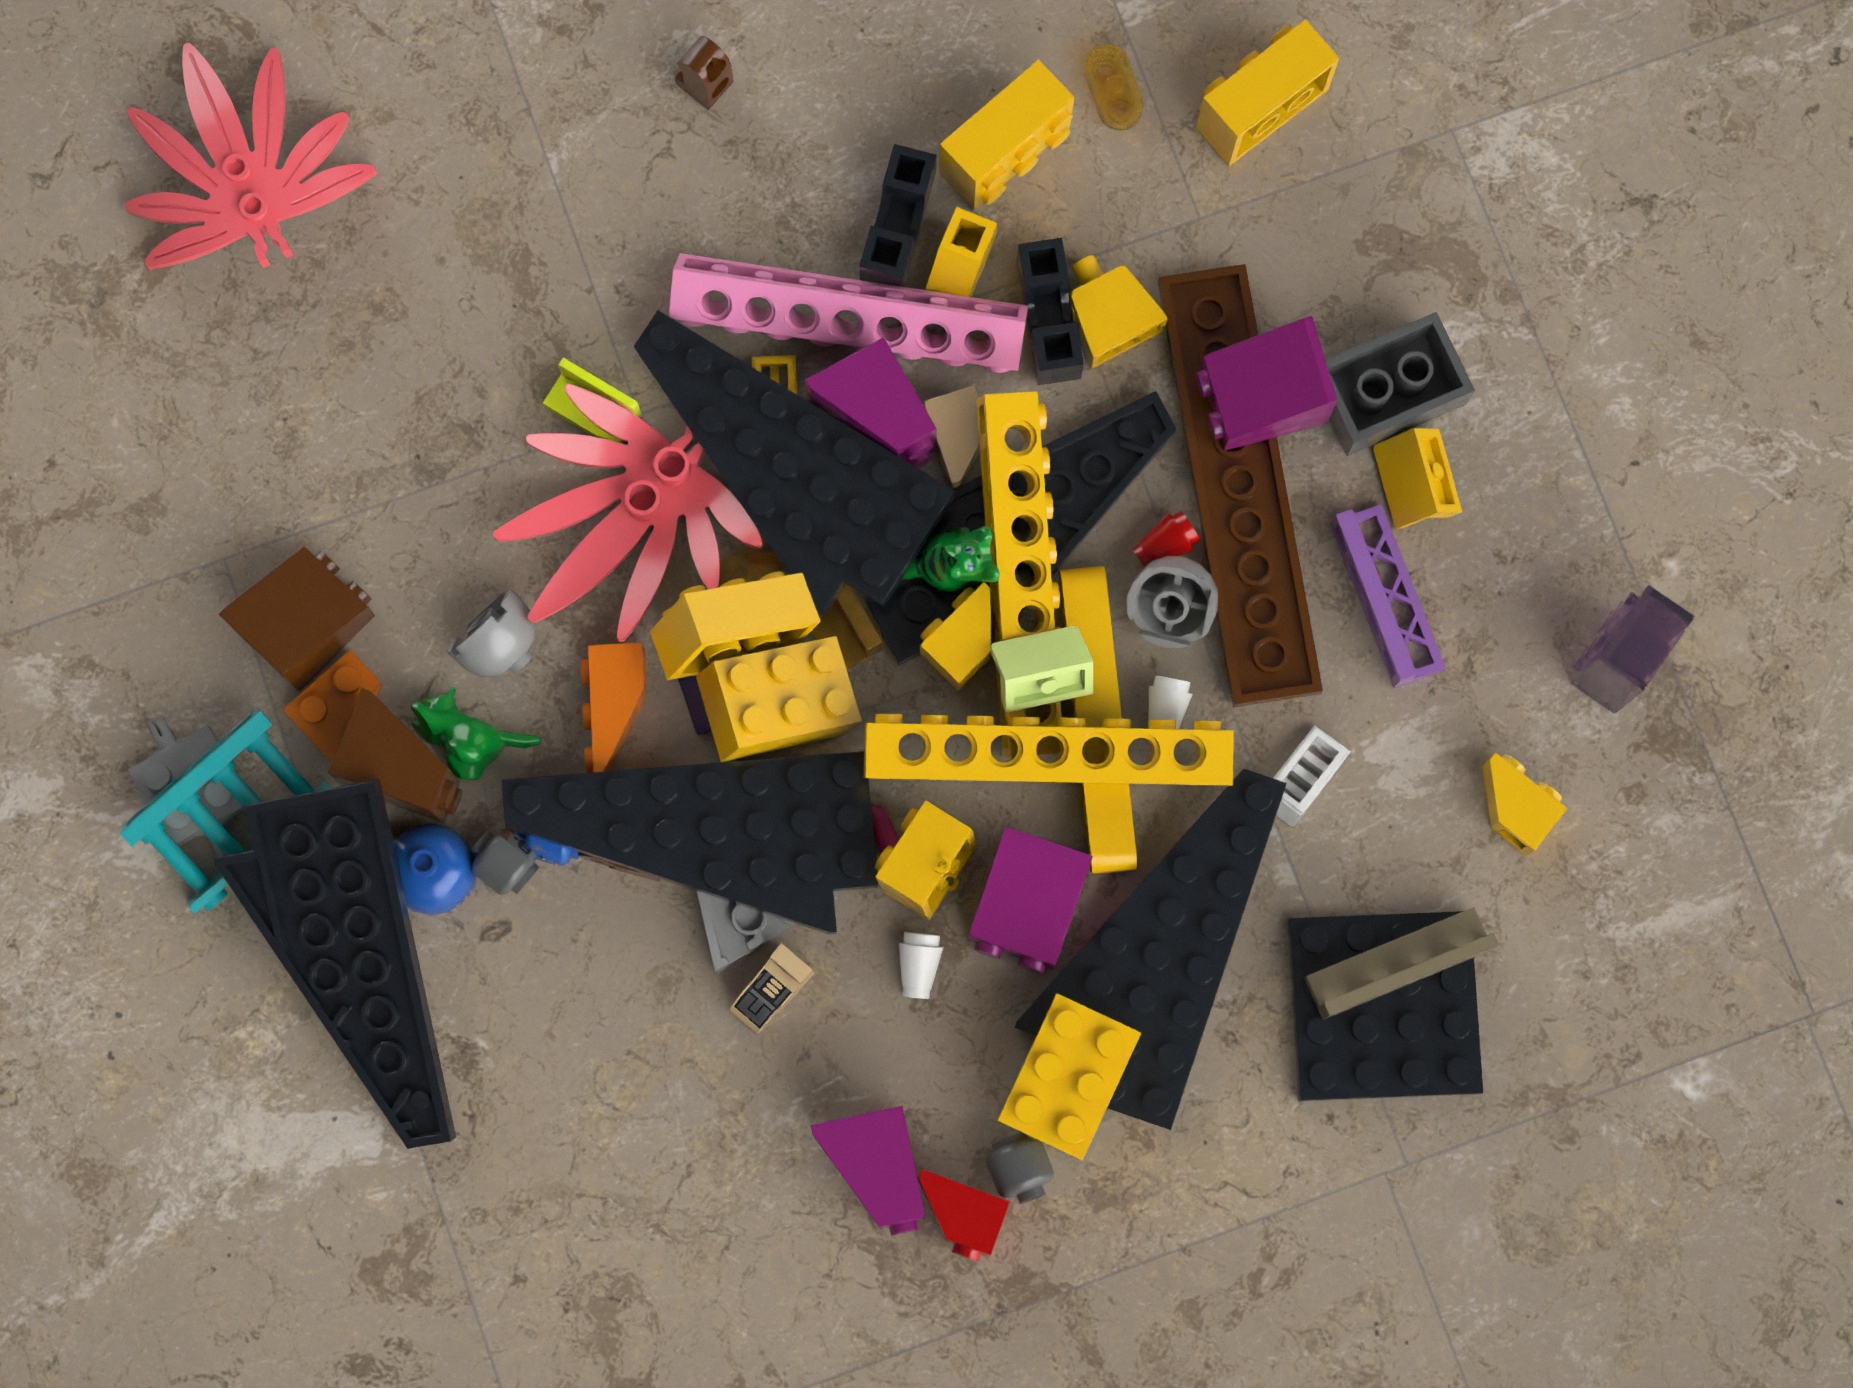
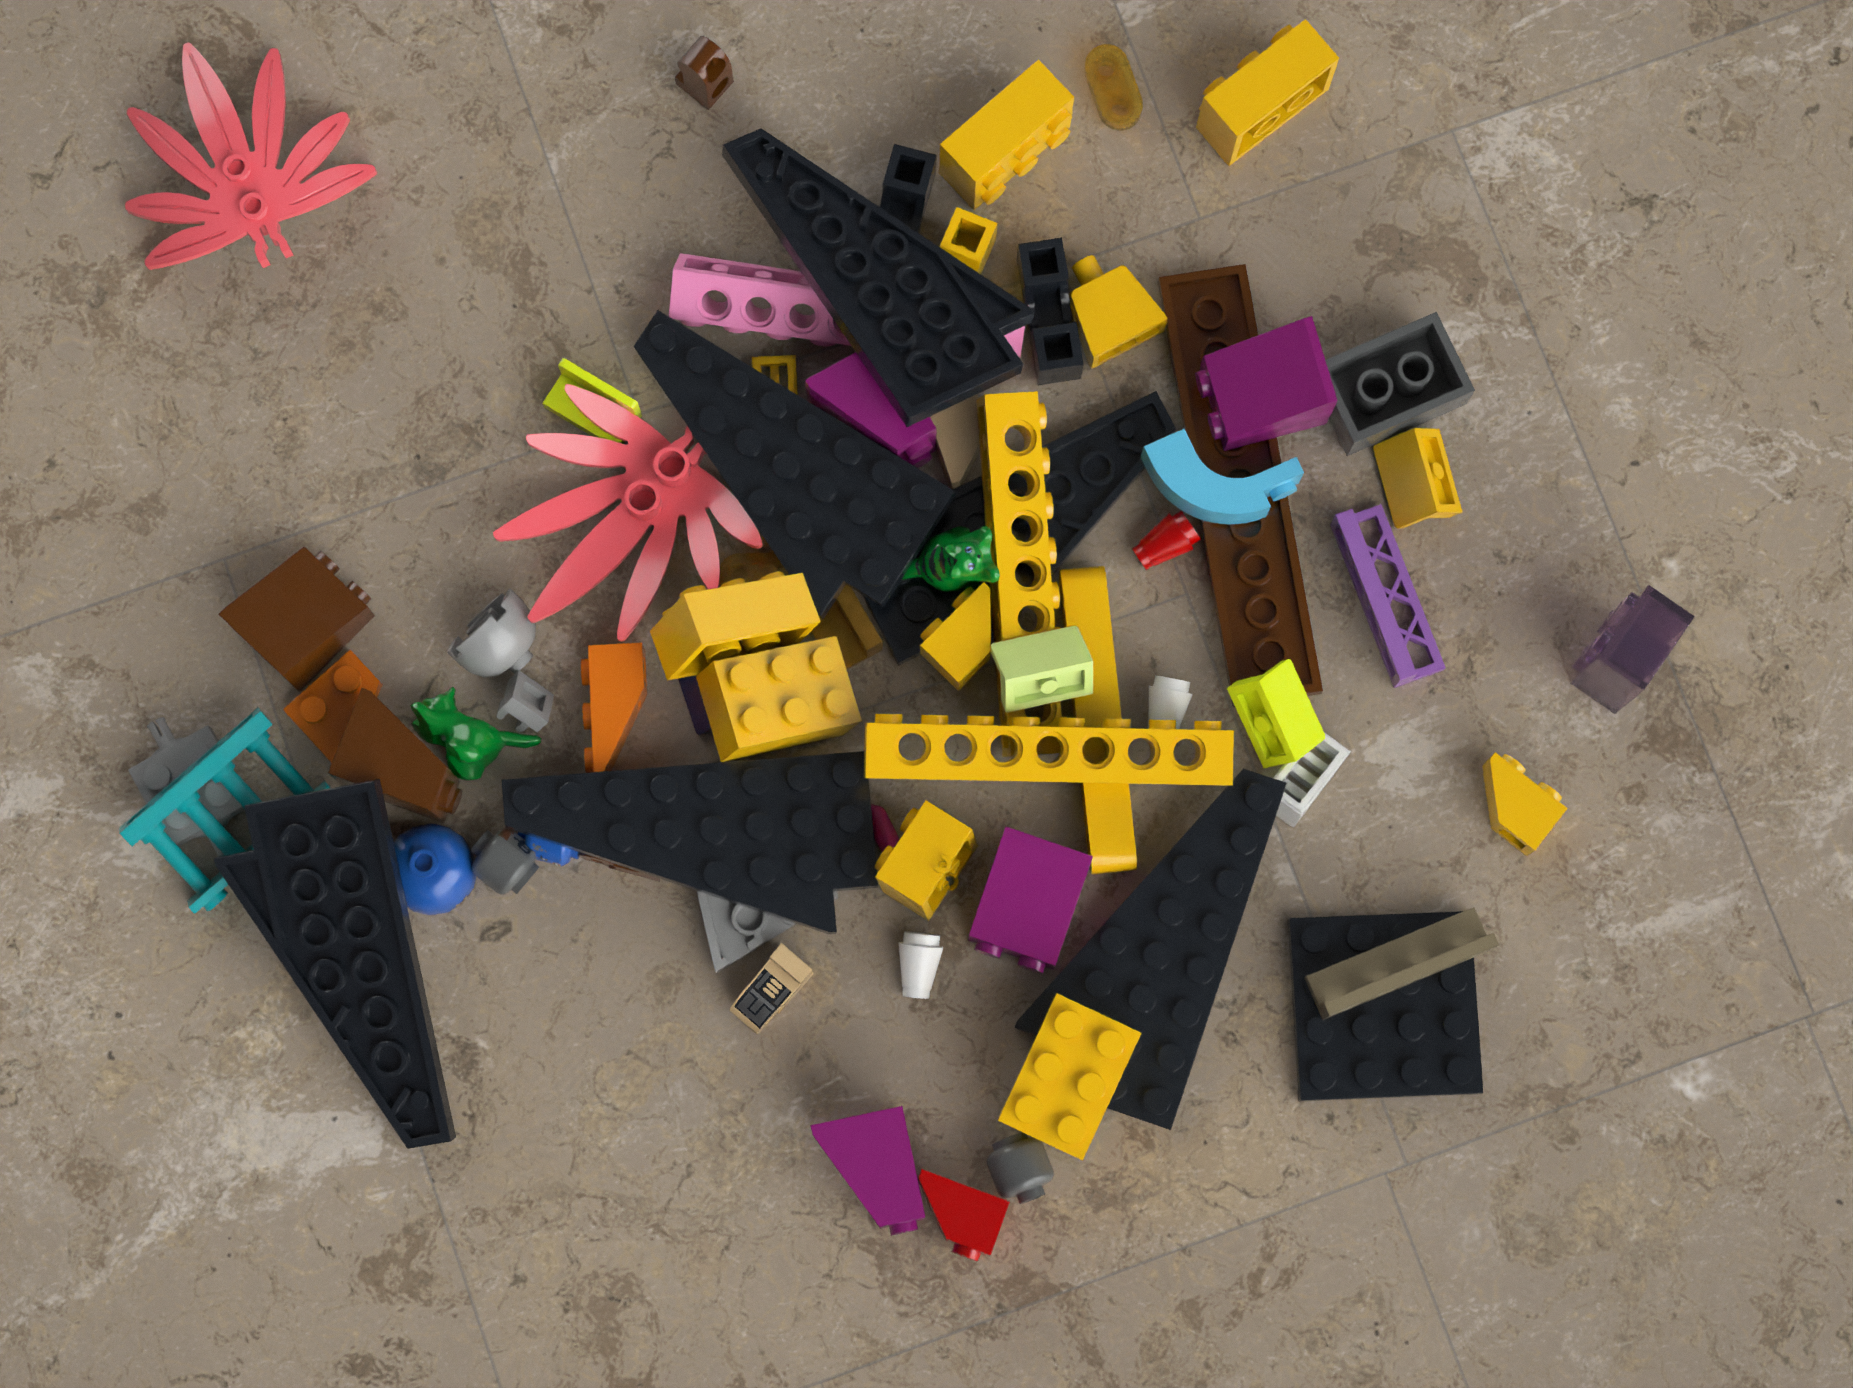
(526, 702): none -> light grey tile
(903, 303): none -> black wing
(1173, 601): light grey cylinder -> none
(1210, 496): none -> medium azure arch
(1277, 715): none -> neon yellow panel

